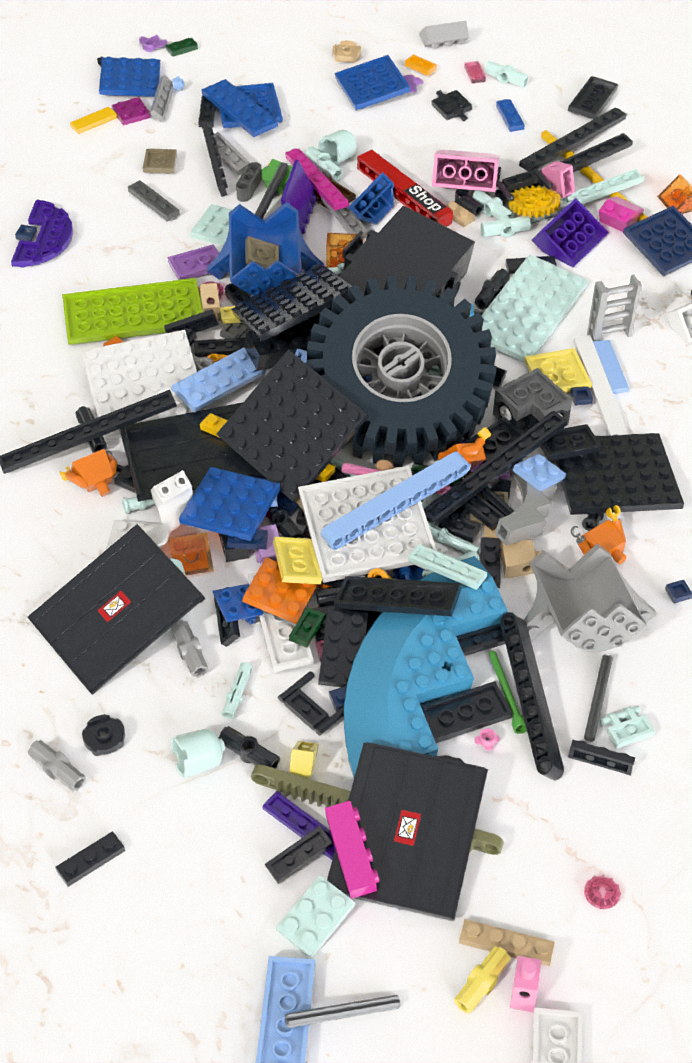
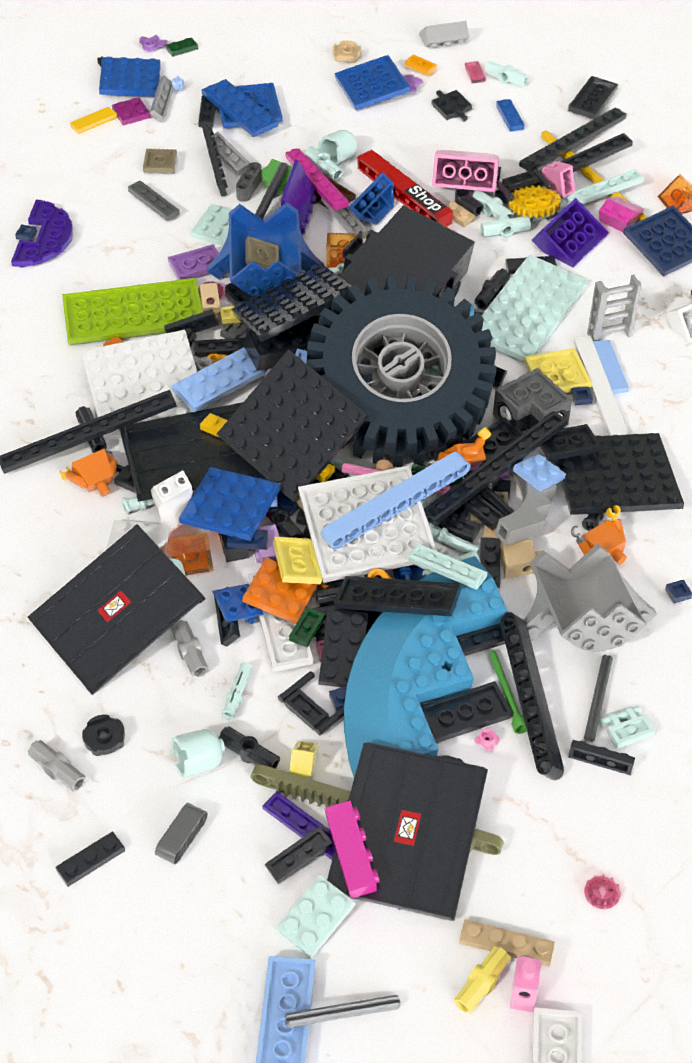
(181, 833): none -> dark grey beam

